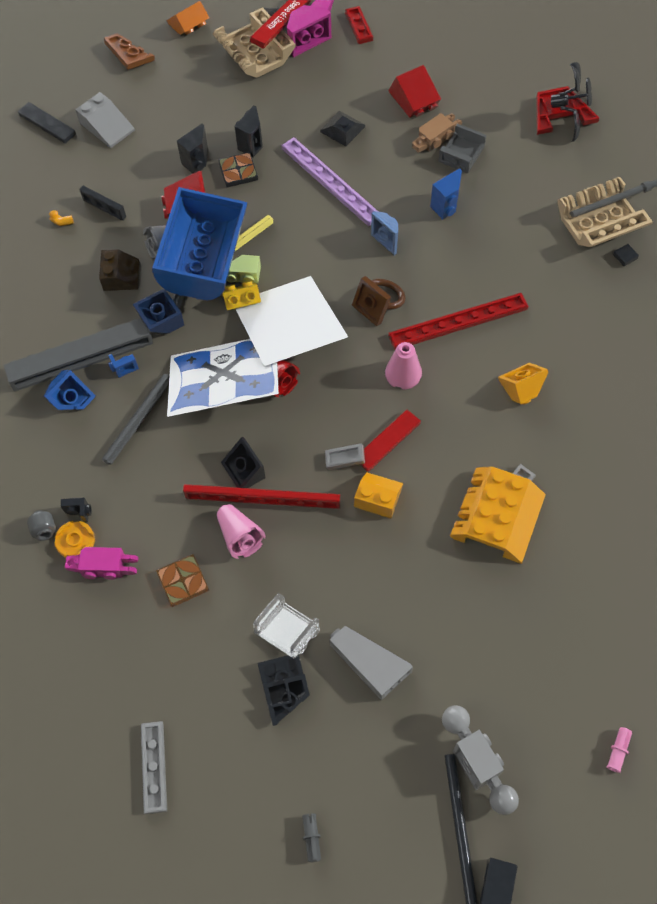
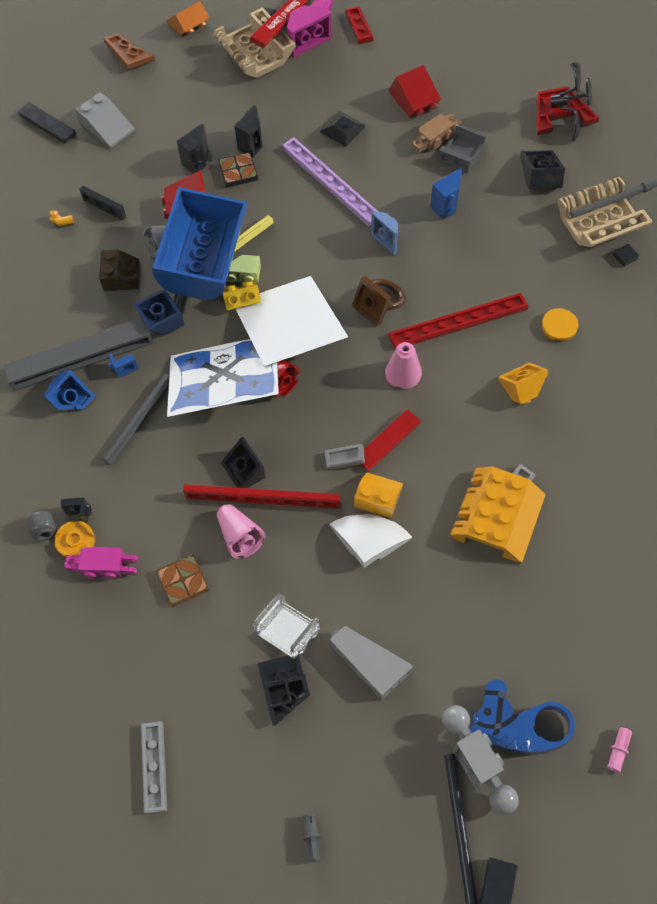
(369, 536): none -> white brick
(513, 730): none -> blue animal
(542, 170): none -> black slope
(559, 324): none -> light orange tile

